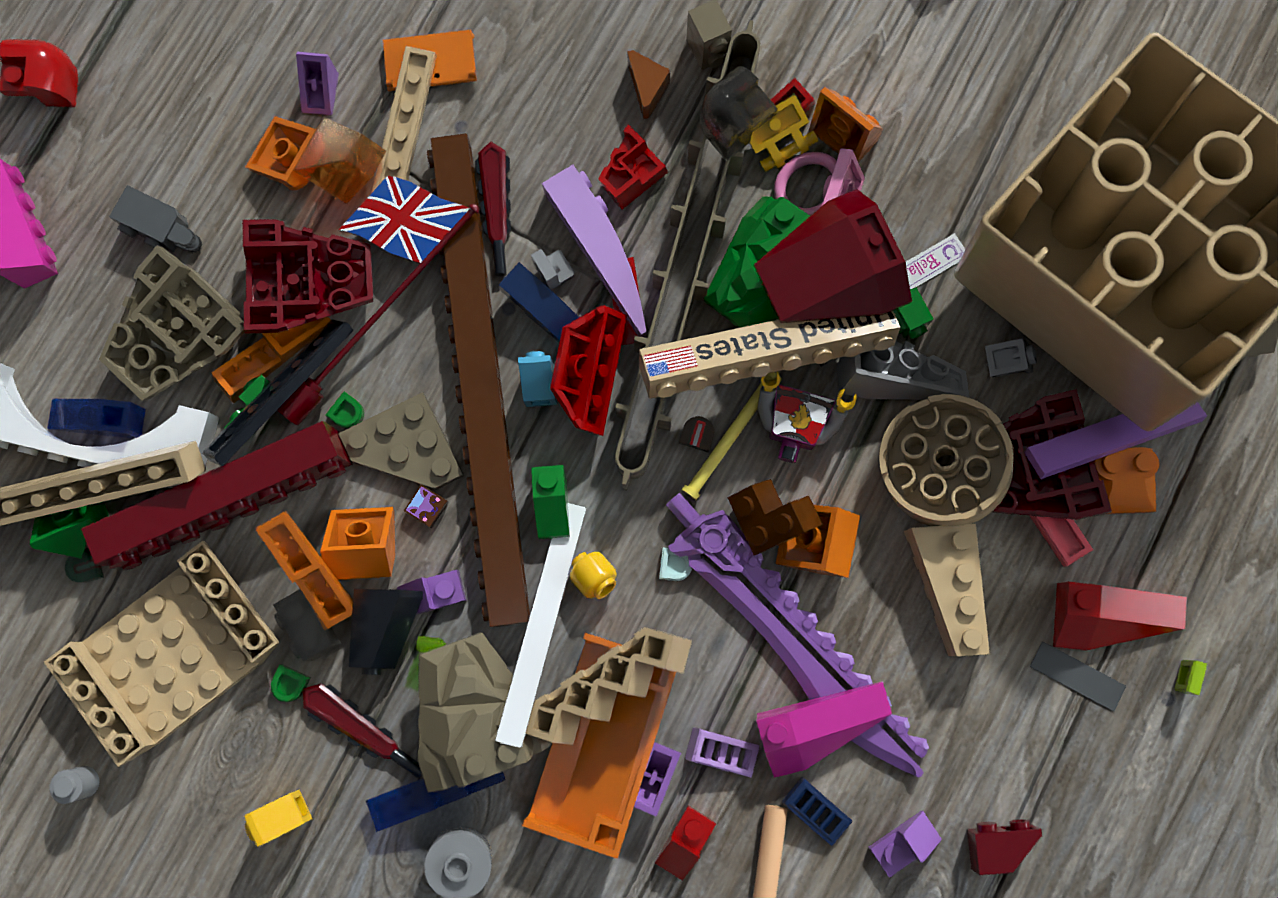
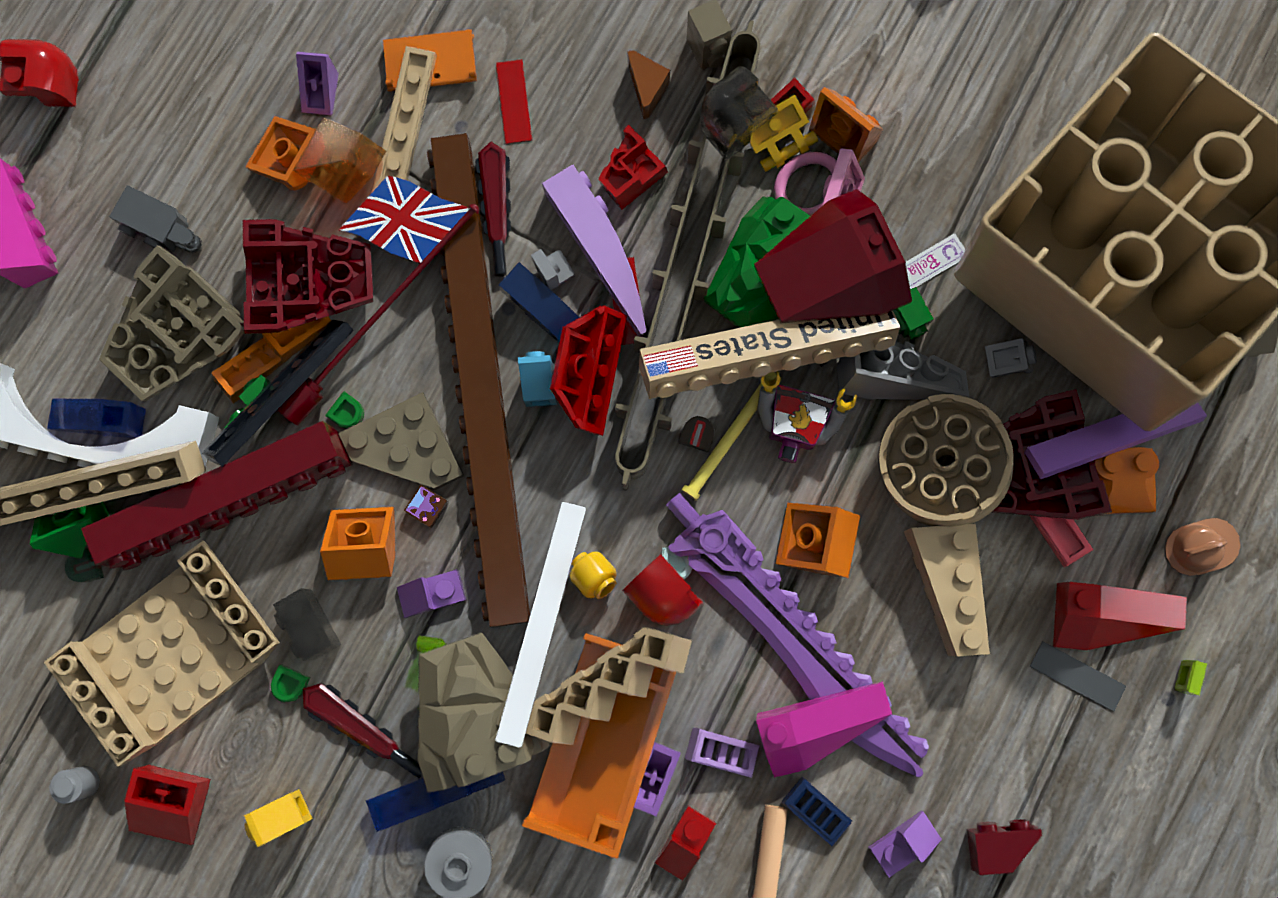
(165, 803): none -> red slope
(306, 568): orange slope -> none
(381, 627): black slope -> none
(514, 101): none -> red sticker
(550, 501): green slope -> none
(662, 594): none -> red brick
(767, 520): reddish brown brick -> none
(1202, 546): none -> nougat piece

